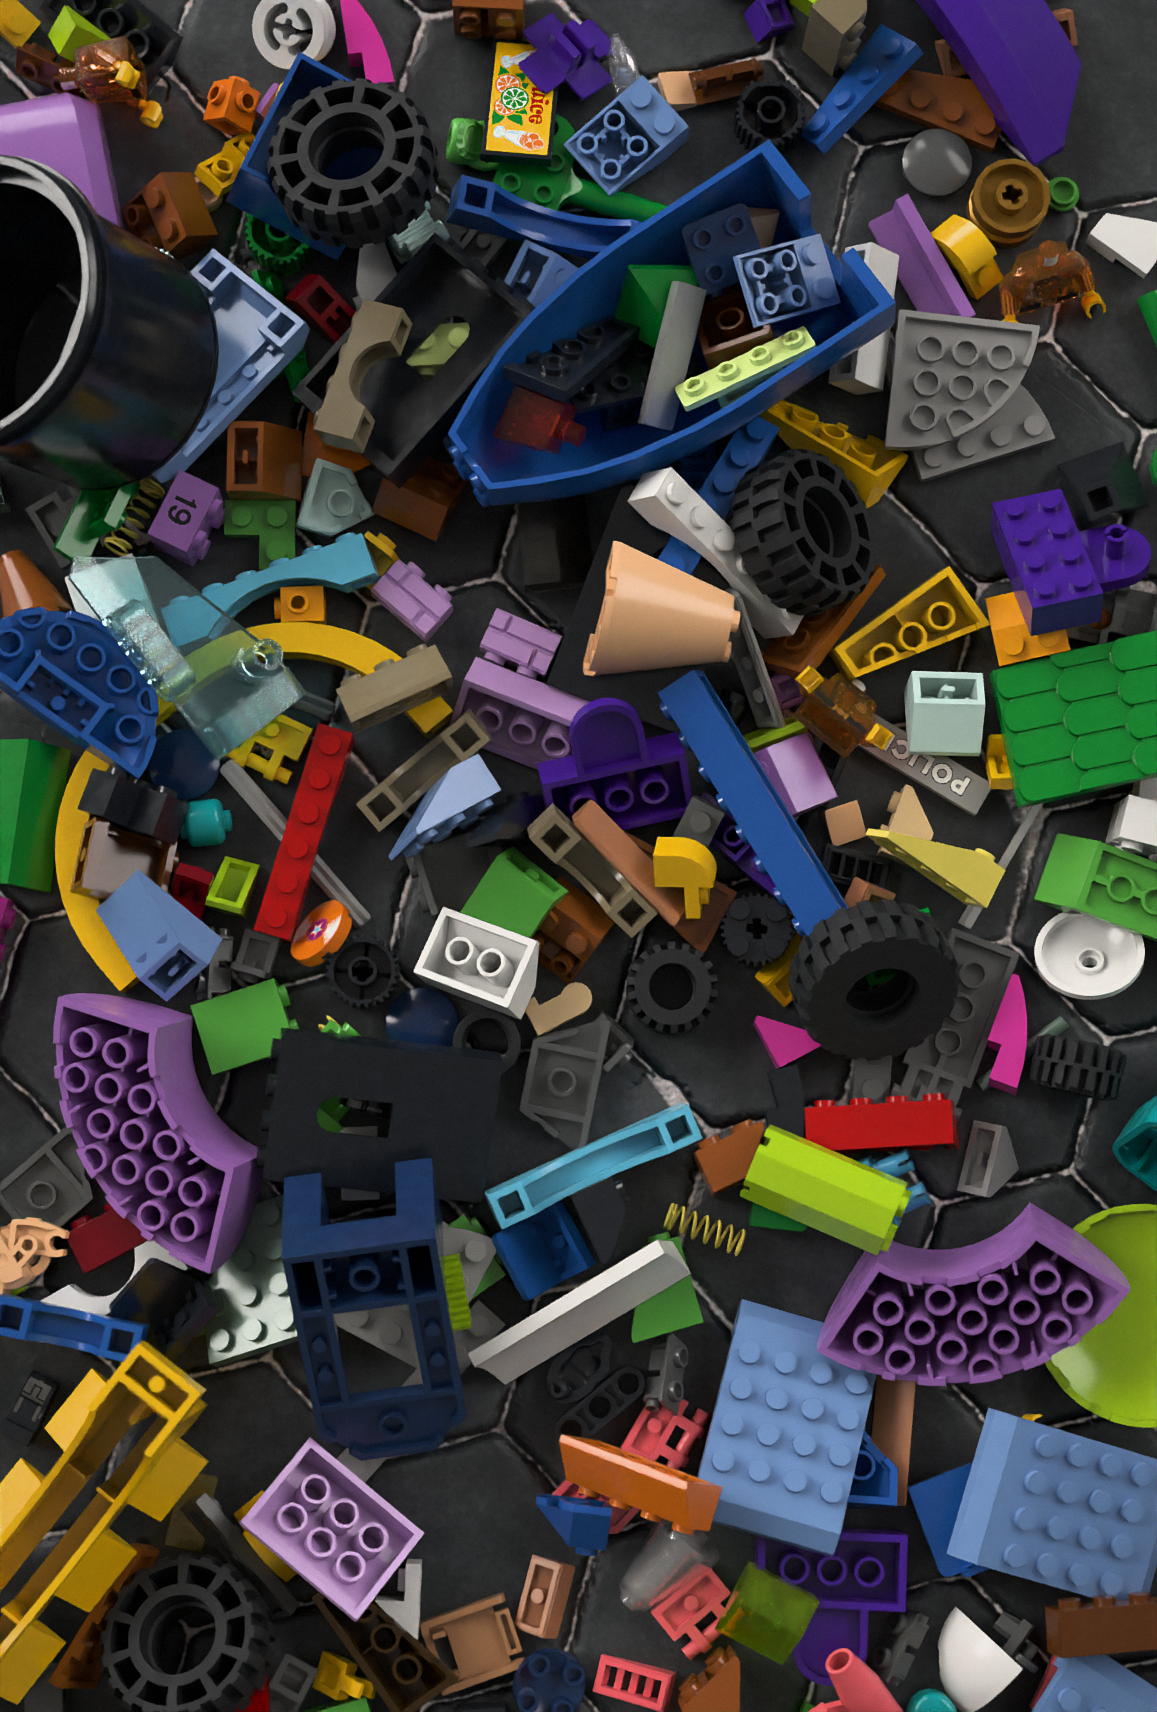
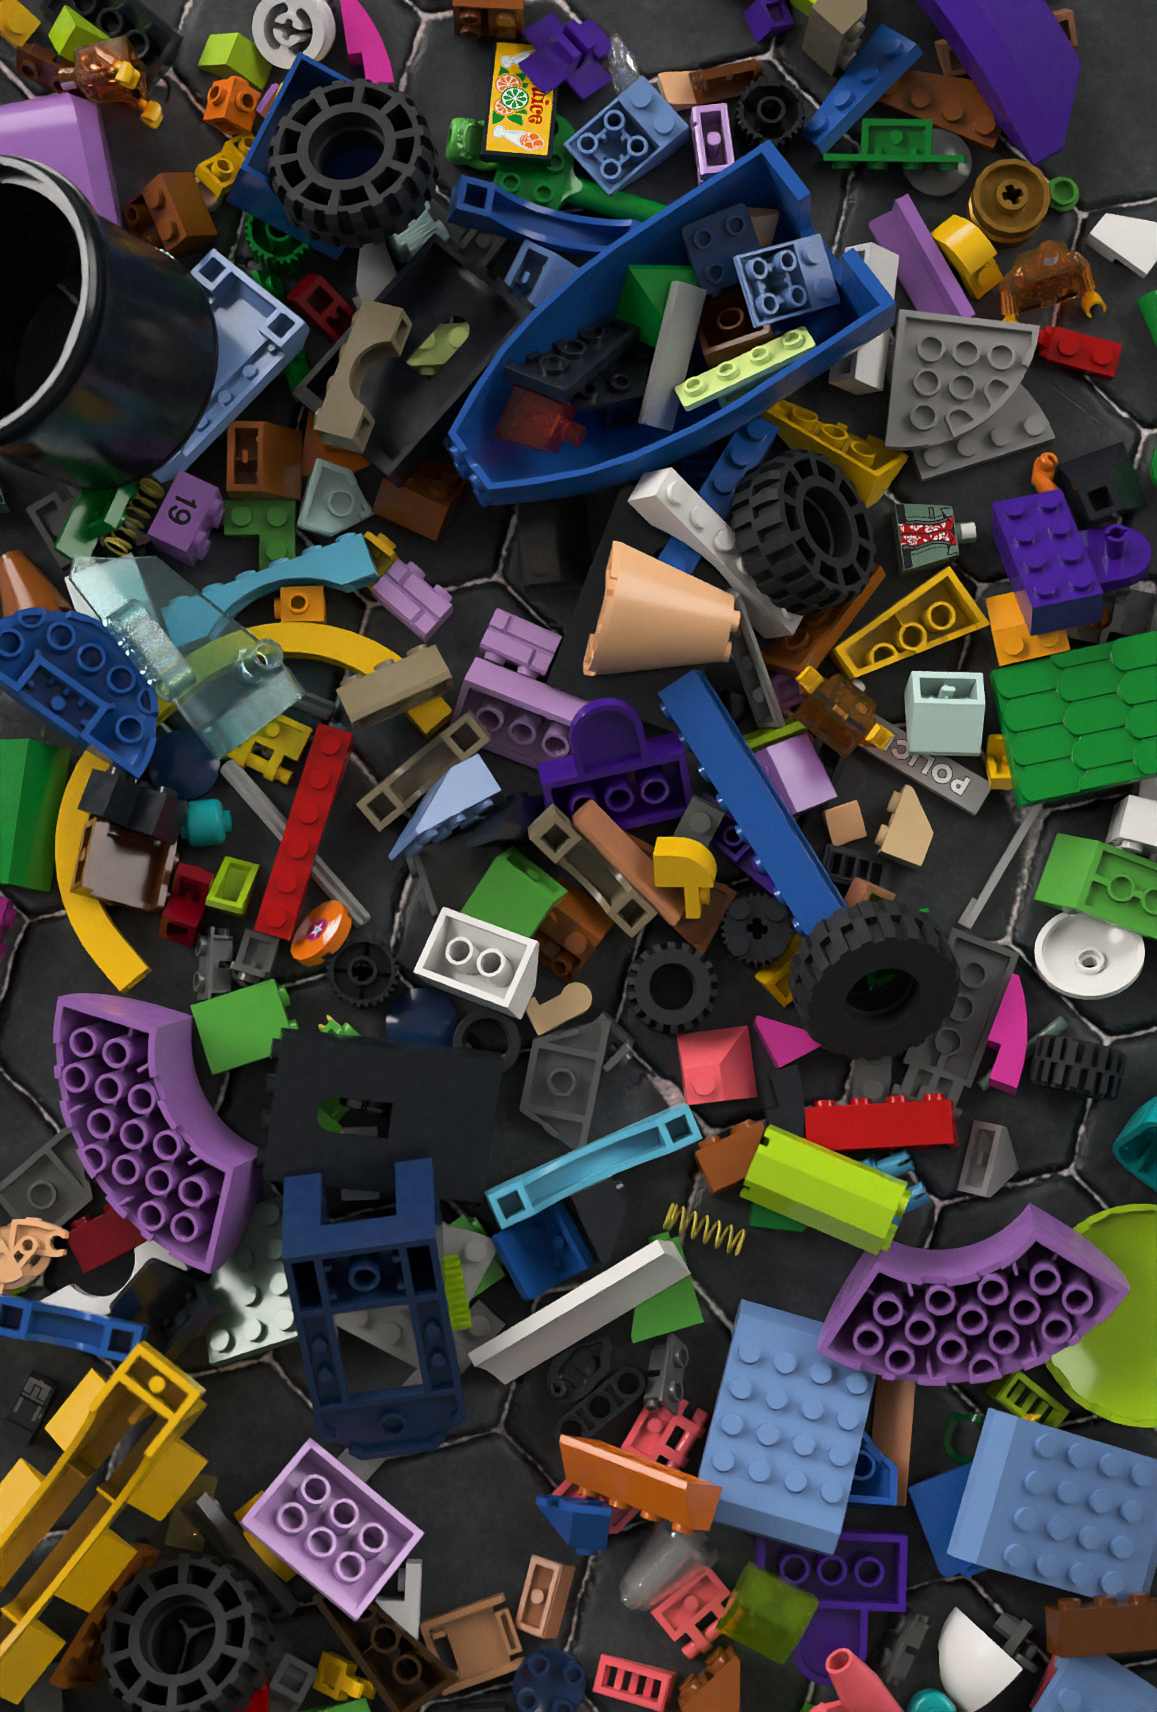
(157, 935): medium blue slope -> none
(235, 56): none -> lime slope
(711, 140): none -> lavender brick
(716, 1065): none -> coral slope
(896, 142): none -> green bracket
(927, 536): none -> torso
(950, 1427): none -> dark green piece
(959, 871): light yellow slope -> none
(1010, 1387): none -> lime slope
(1044, 472): none -> orange arm
(1078, 352): none -> red hinge

